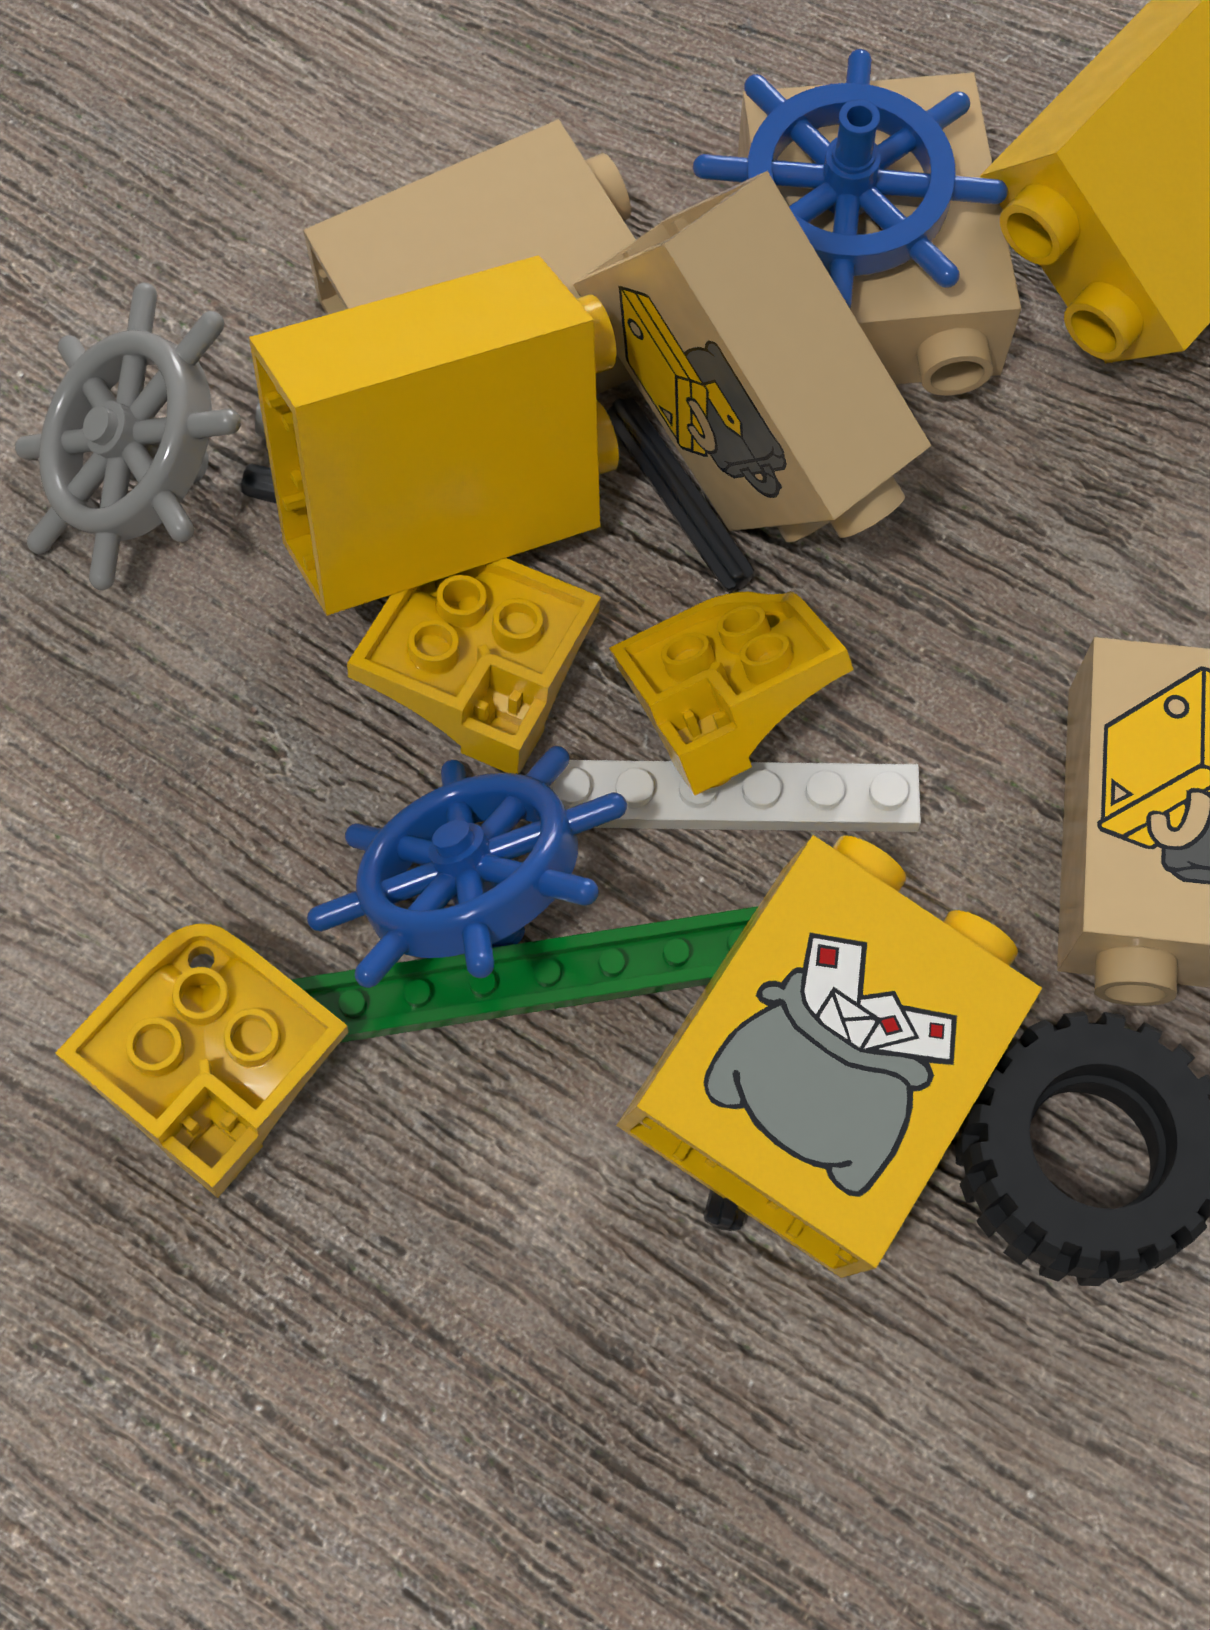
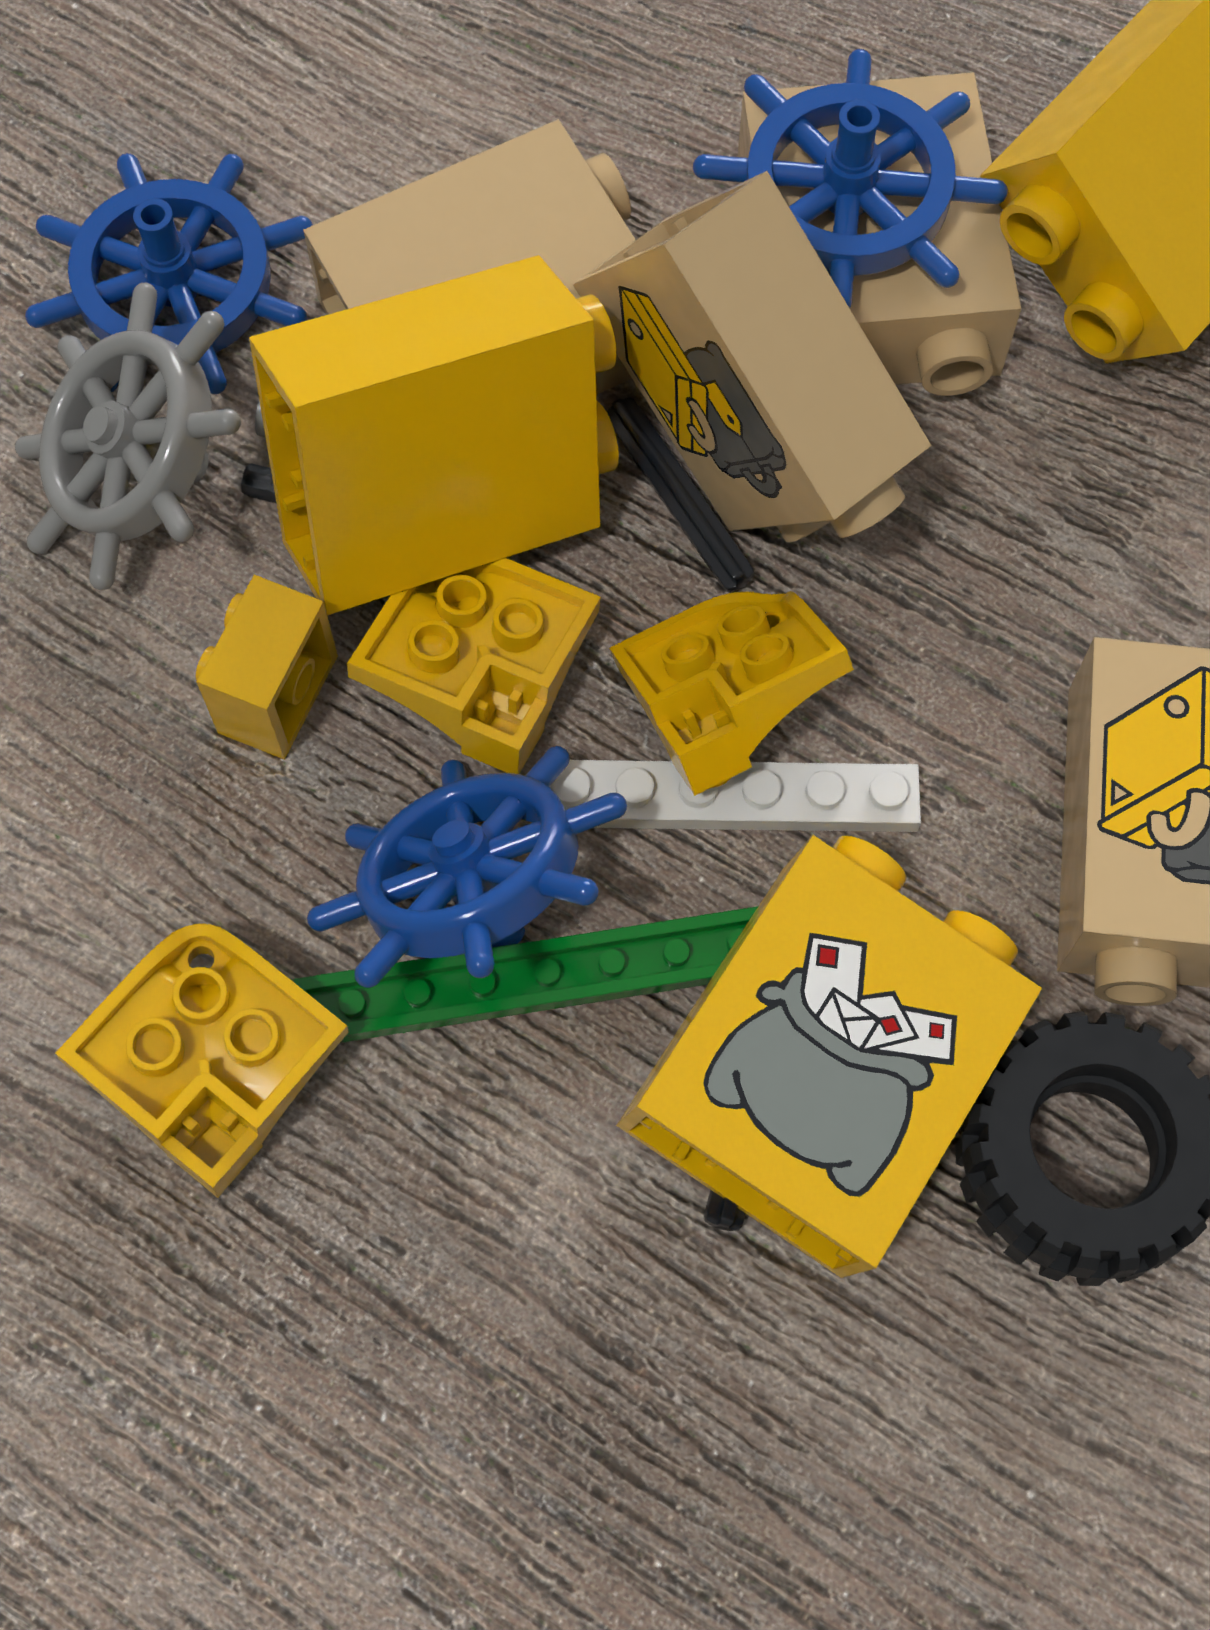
(171, 259): none -> blue piece
(267, 665): none -> yellow brick

